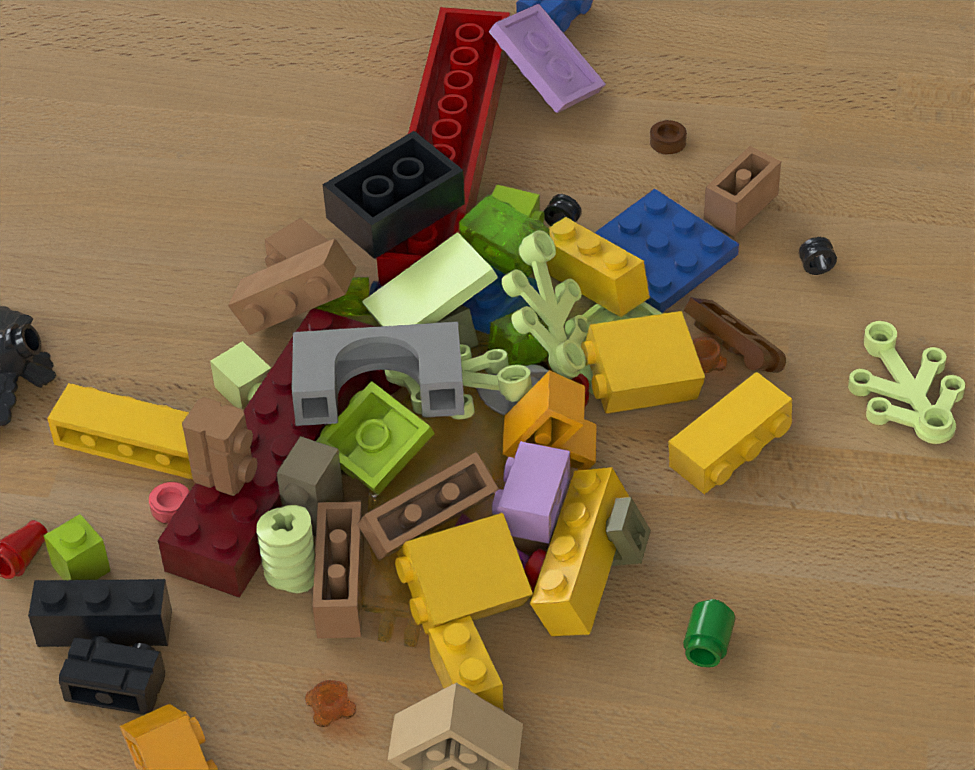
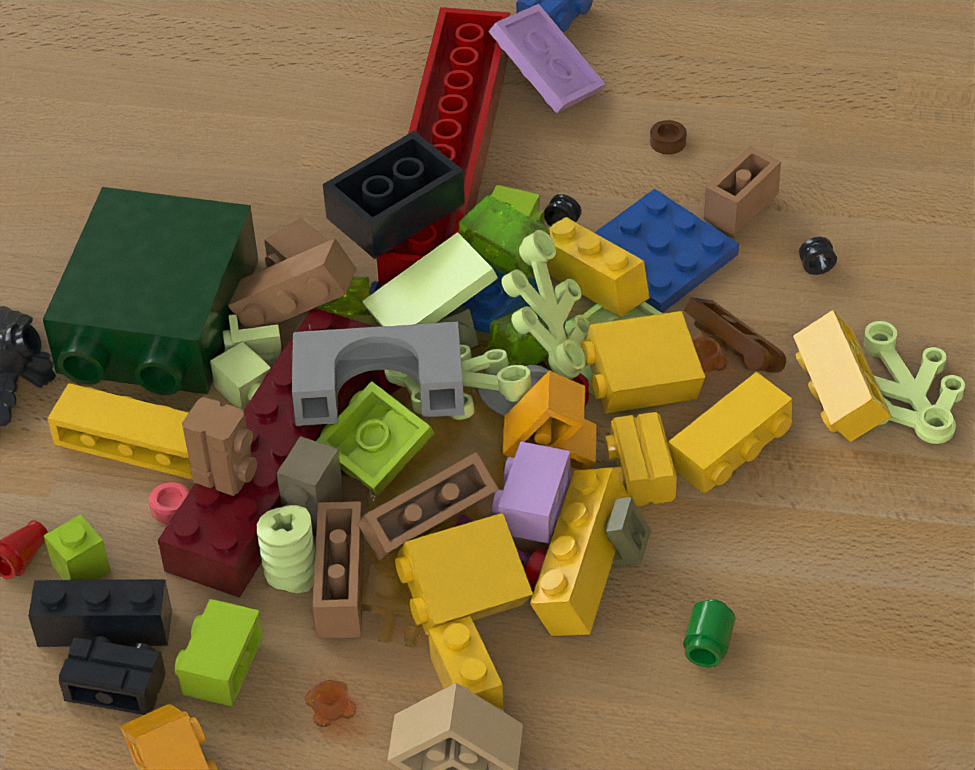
(150, 290): none -> dark green brick
(219, 652): none -> lime brick
(262, 340): none -> yellowish green bracket
(642, 458): none -> yellow brick
(840, 377): none -> yellow brick

